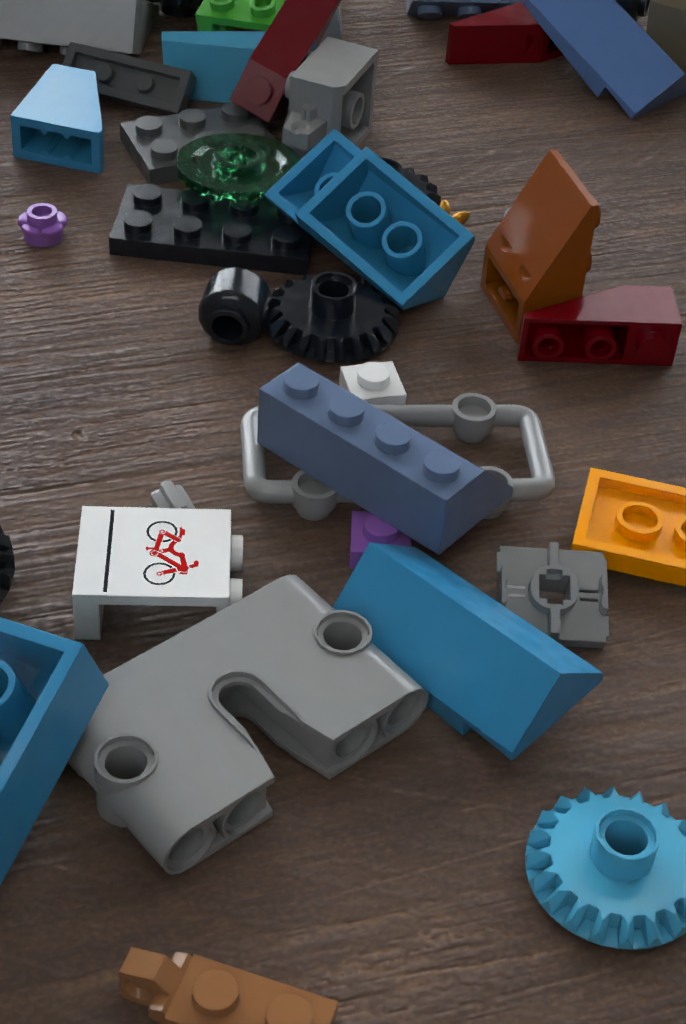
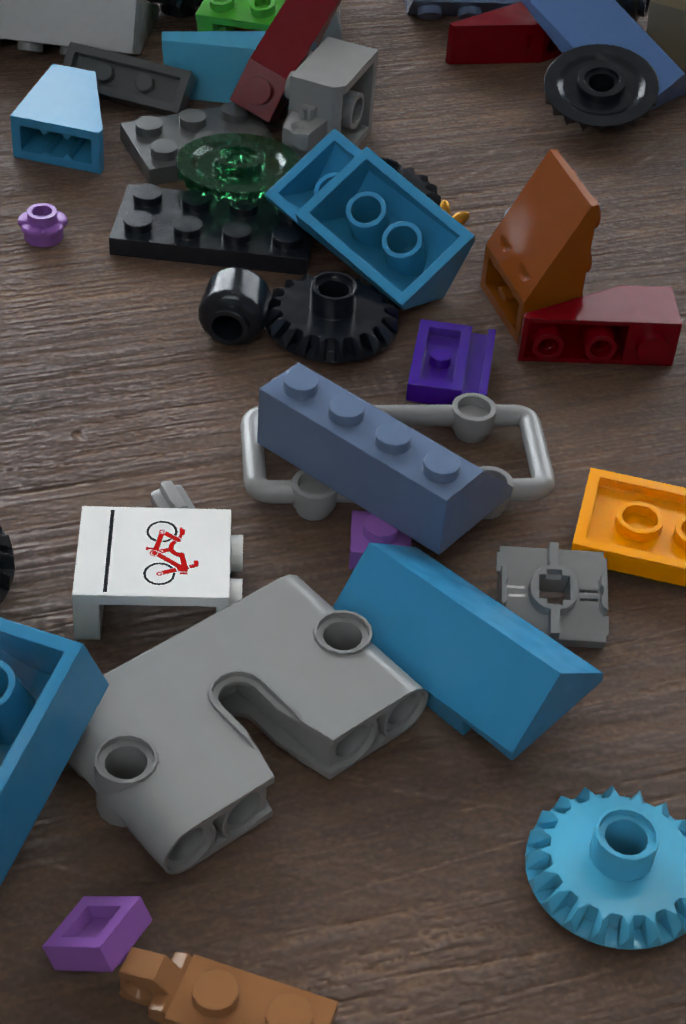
(97, 933): none -> medium lavender plate
(374, 382): white plate -> none
(449, 362): none -> dark purple plate
(601, 86): none -> black gear

